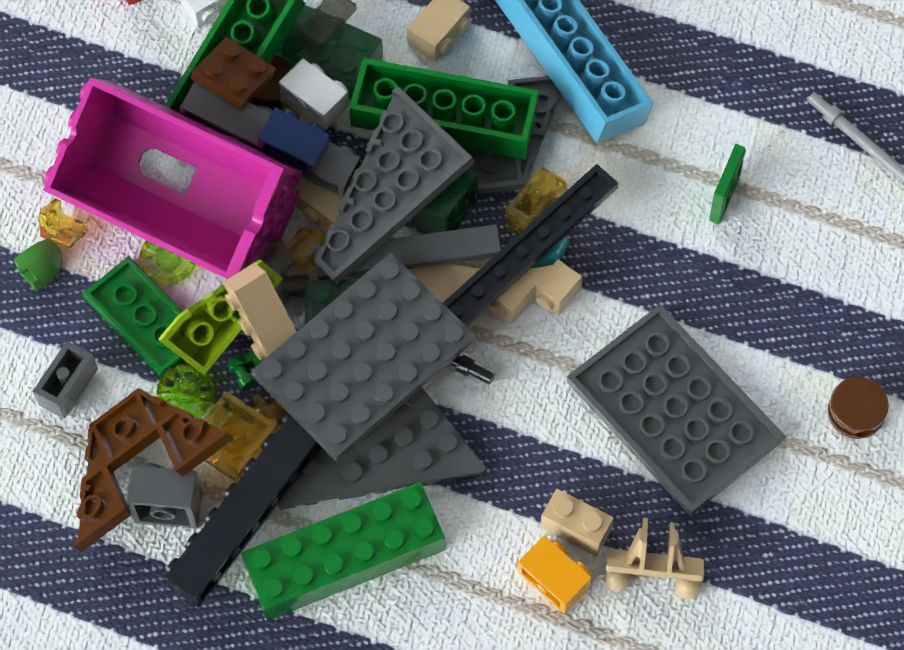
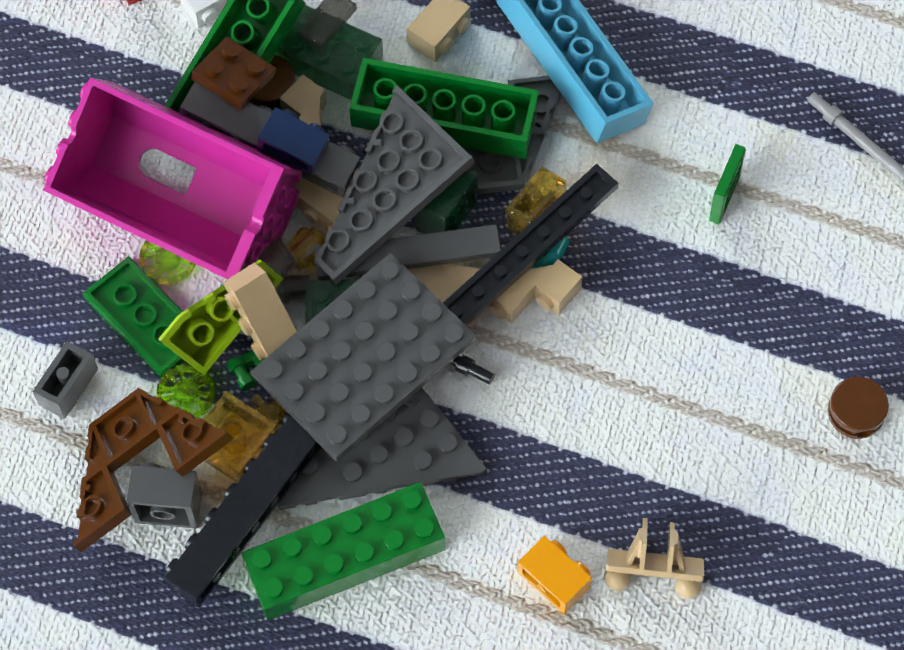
(40, 263): bright green brick -> none
(60, 227): clear yellow bracket -> none
(314, 93): white brick -> none
(576, 522): tan brick -> none
(675, 409): dark grey plate -> none

